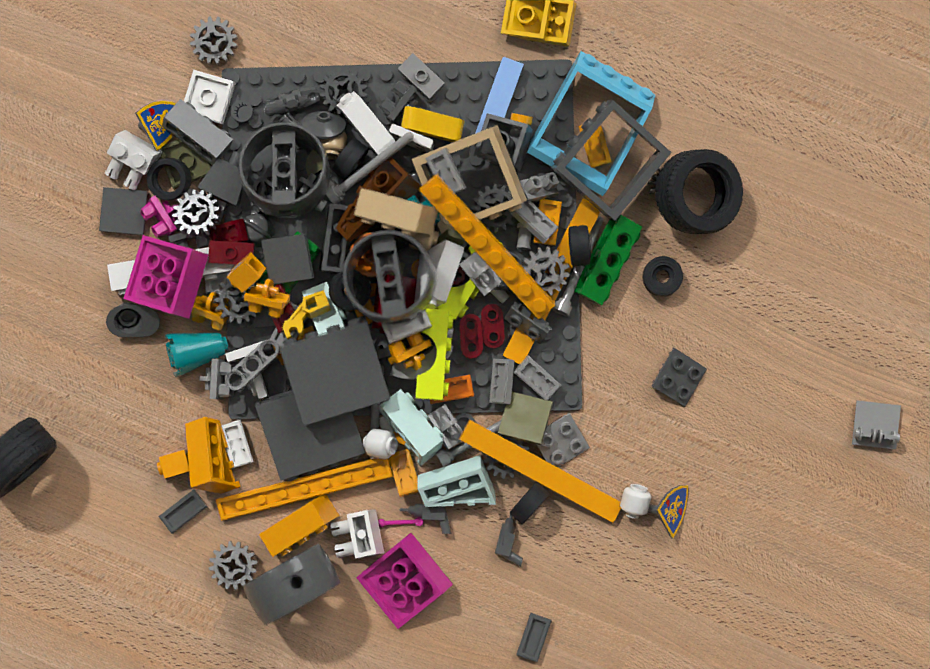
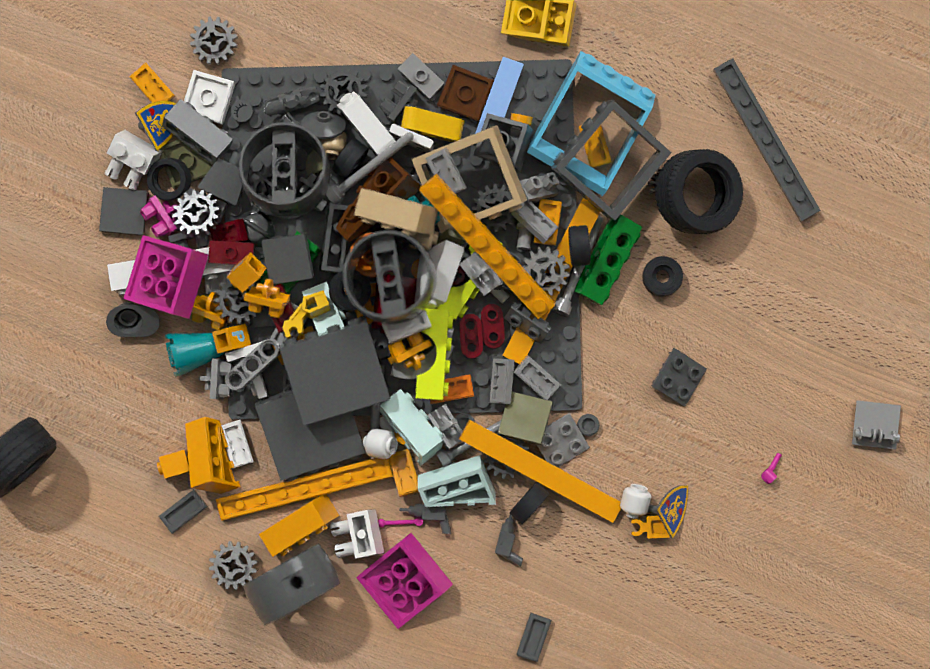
(151, 84): none -> light orange plate
(231, 338): none -> light orange brick
(465, 93): none -> reddish brown tile
(588, 424): none -> dark grey tile
(653, 527): none -> light orange plate
(766, 140): none -> dark grey plate
(768, 475): none -> dark pink hand

